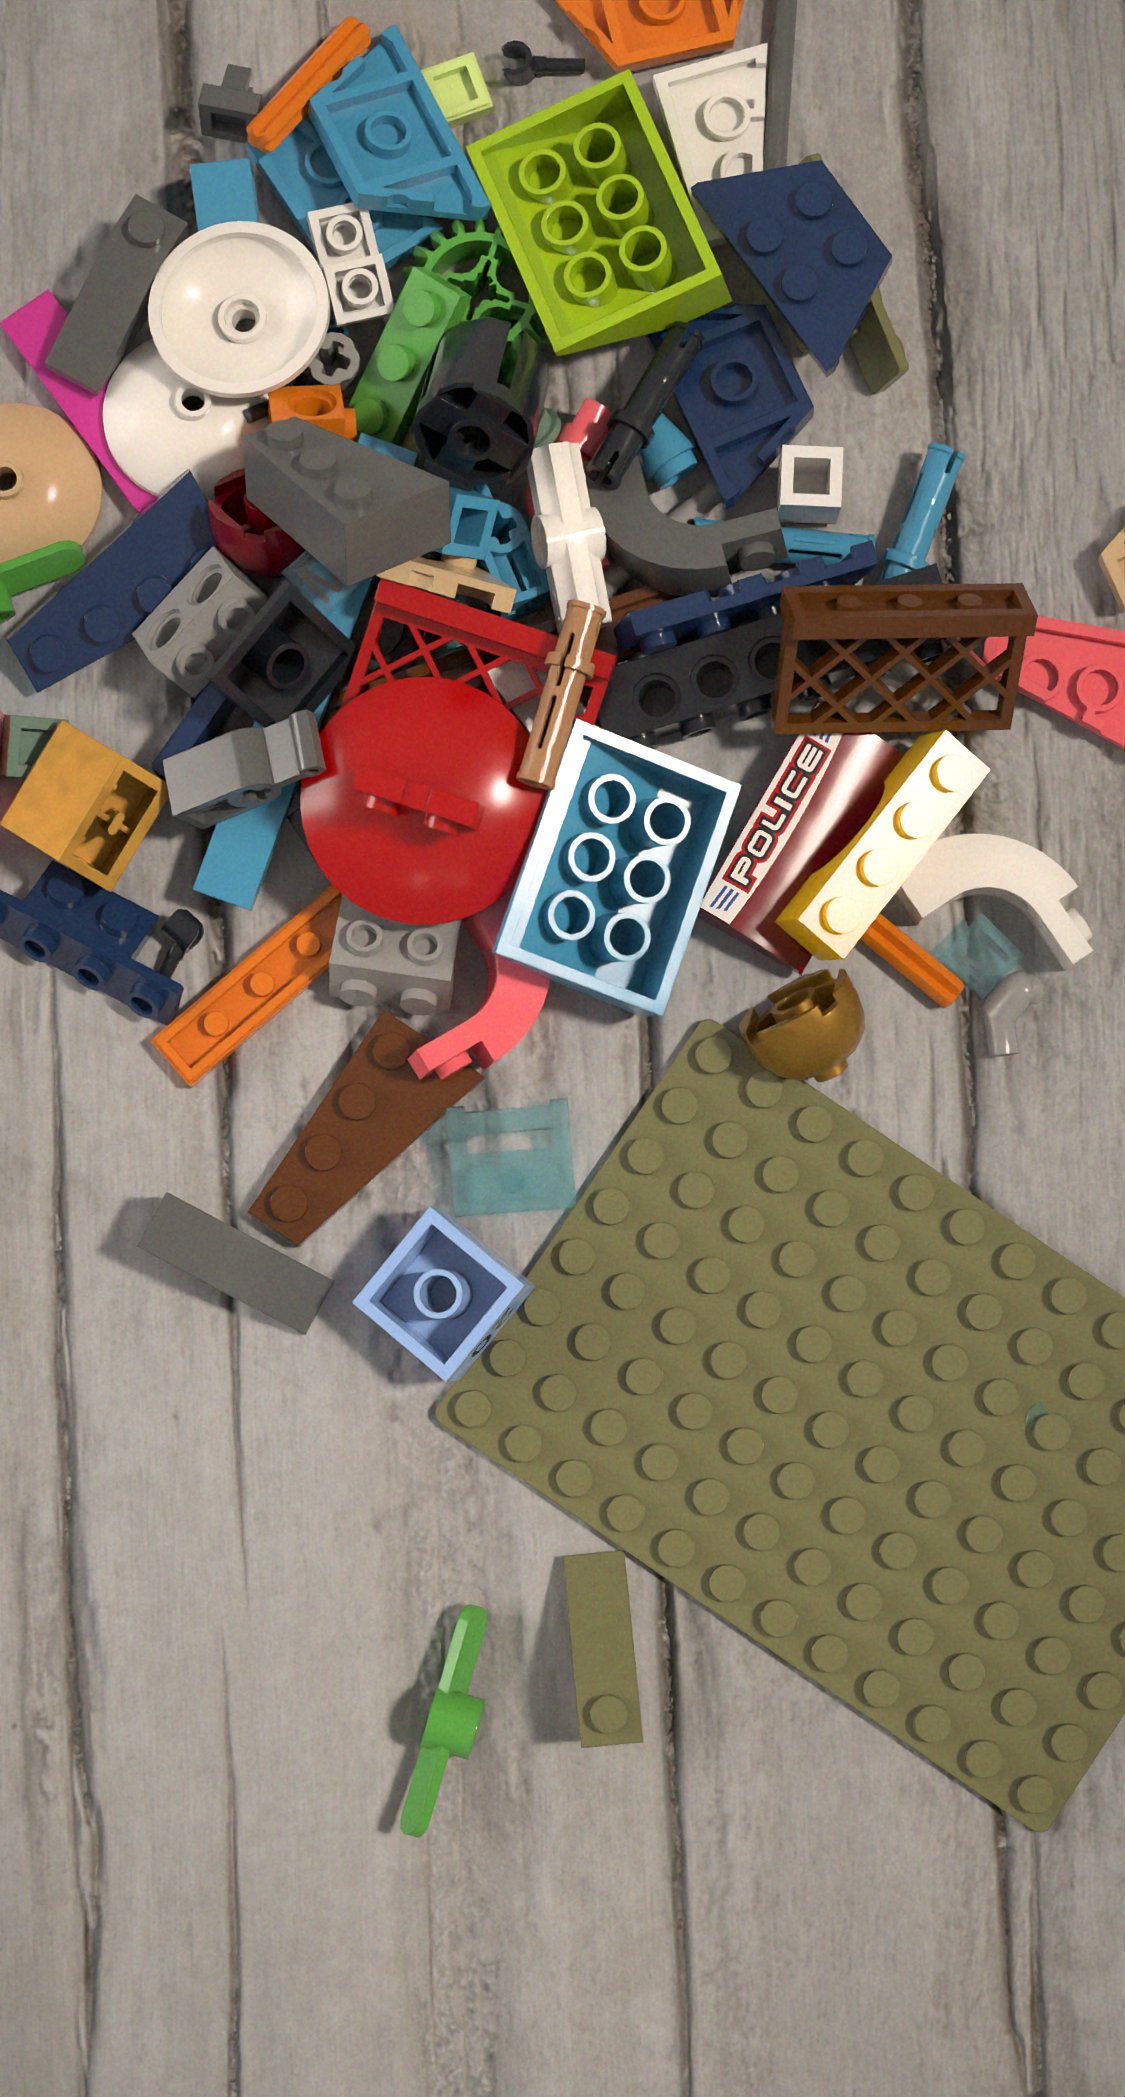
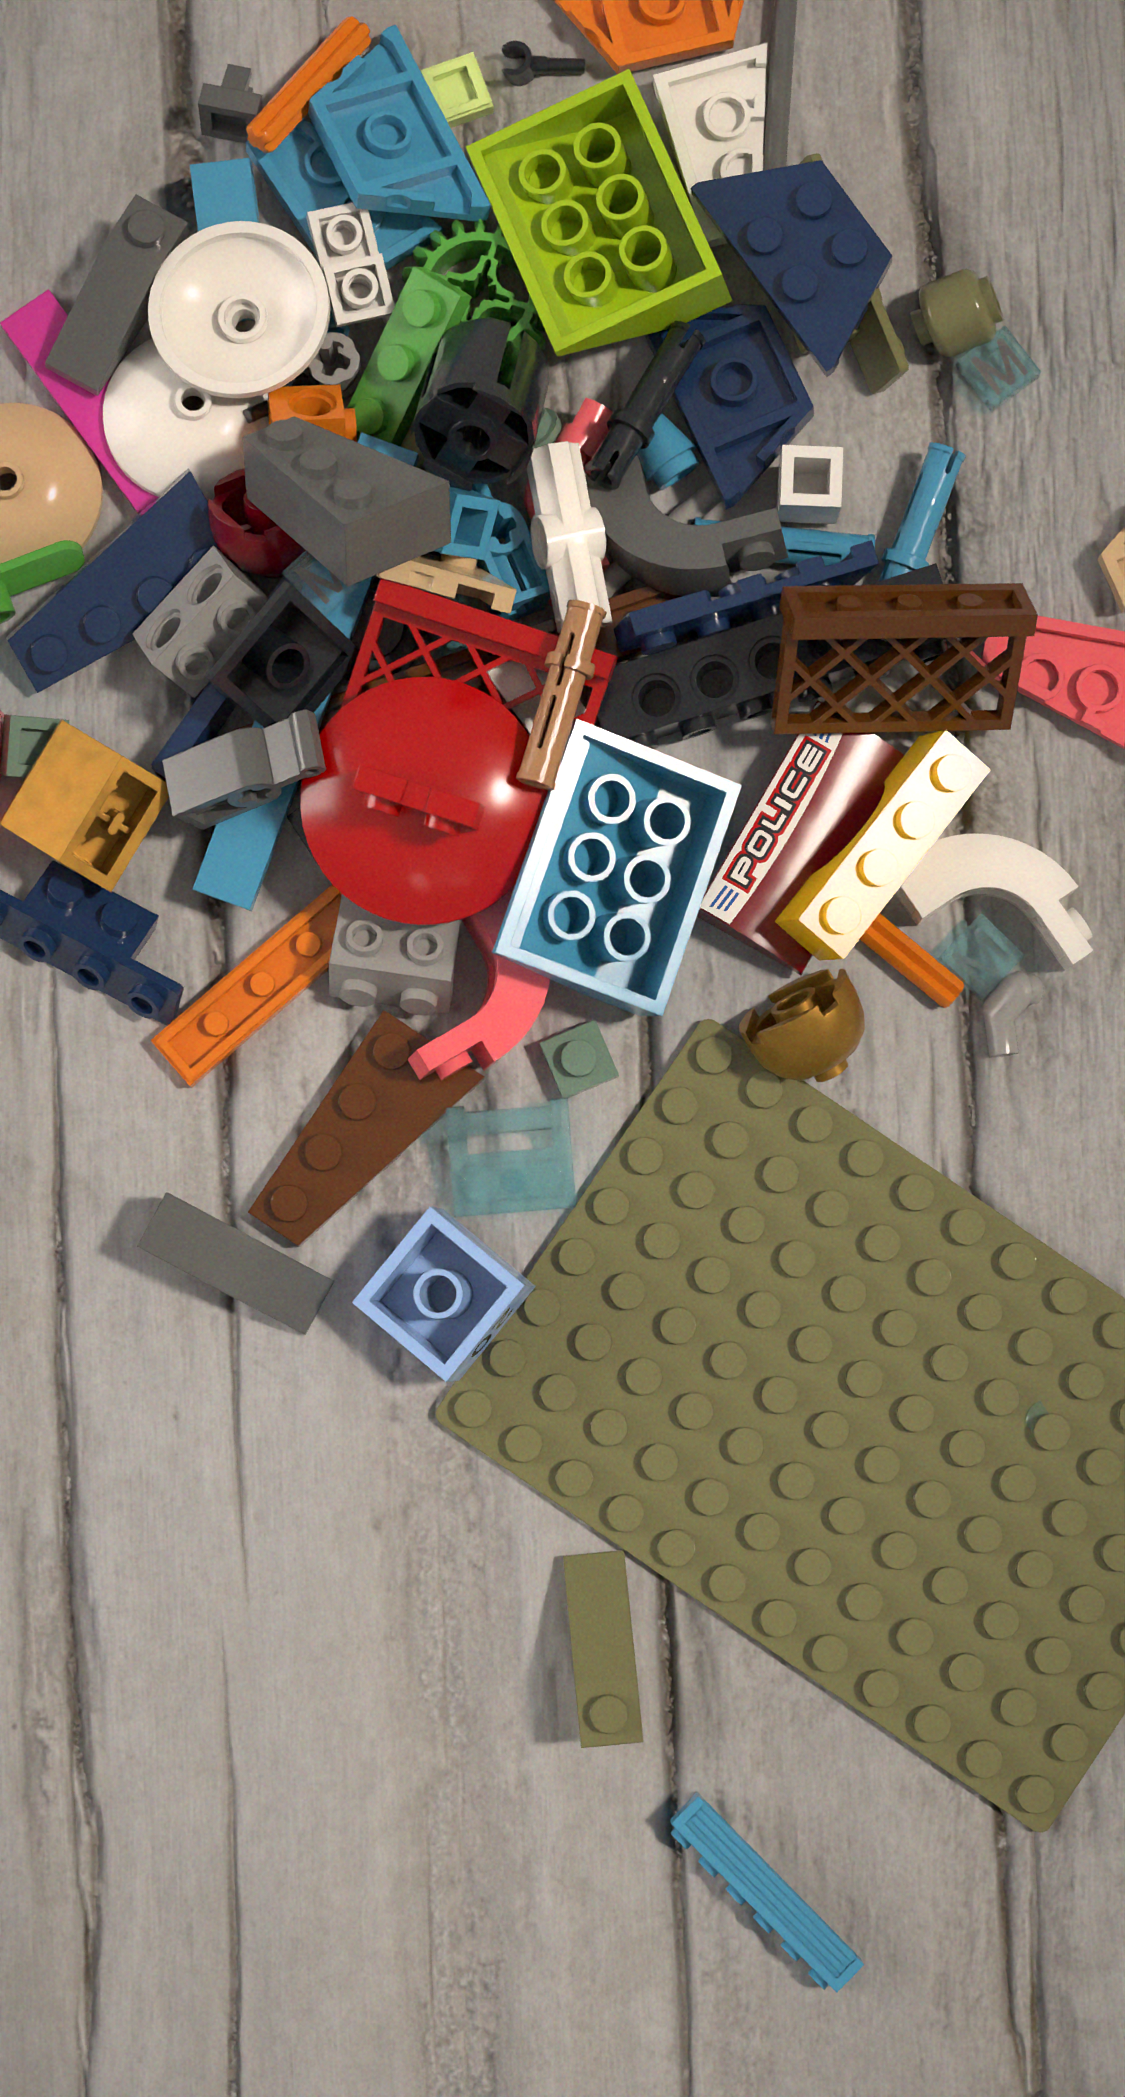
(185, 933): black hand -> none
(450, 1721): bright green piece -> none
(579, 1059): none -> sand green plate
(773, 1899): none -> dark azure piece
(957, 313): none -> olive head
(998, 369): none -> clear light blue tile

